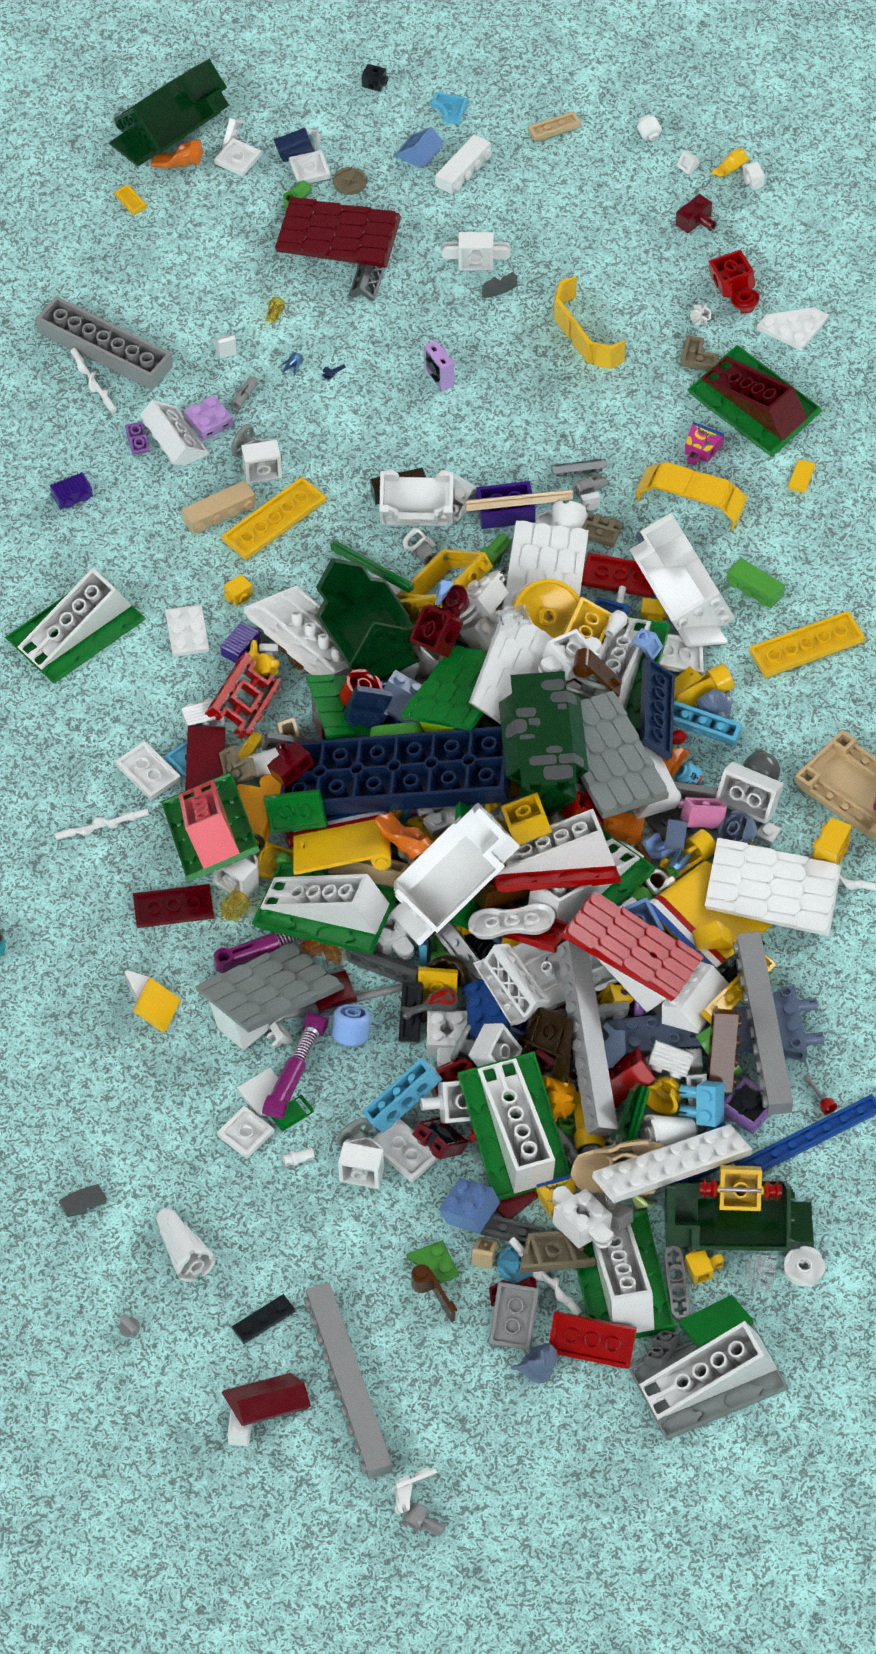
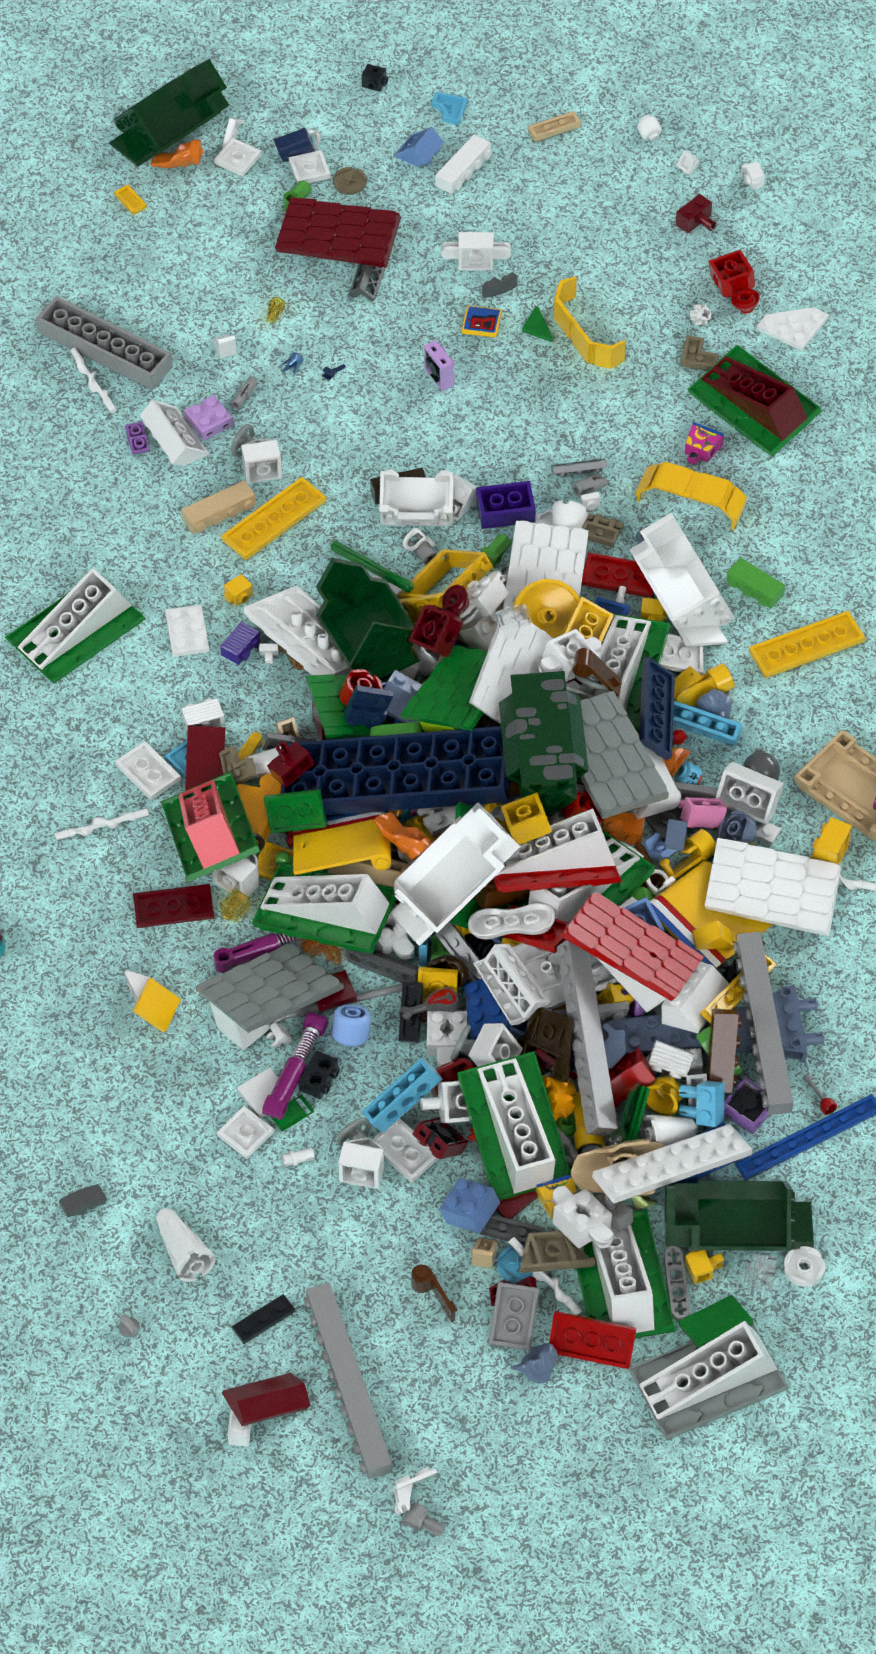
(71, 491): dark purple brick -> none
(231, 688): red fence -> none
(265, 664): yellow animal -> none
(315, 1074): none -> black brick
(437, 1259): bright green wing -> none
(442, 590): light blue slope -> none
(481, 321): none -> slope
(518, 500): tan axle -> none
(537, 326): none -> green tile
(616, 622): white cone -> none
(648, 642): light blue bracket -> none
(662, 1348): dark grey slope -> none
(674, 867): flat silver piece -> none
(731, 163): yellow animal -> none
(740, 1188): yellow brick -> none
(801, 476): yellow tile -> none

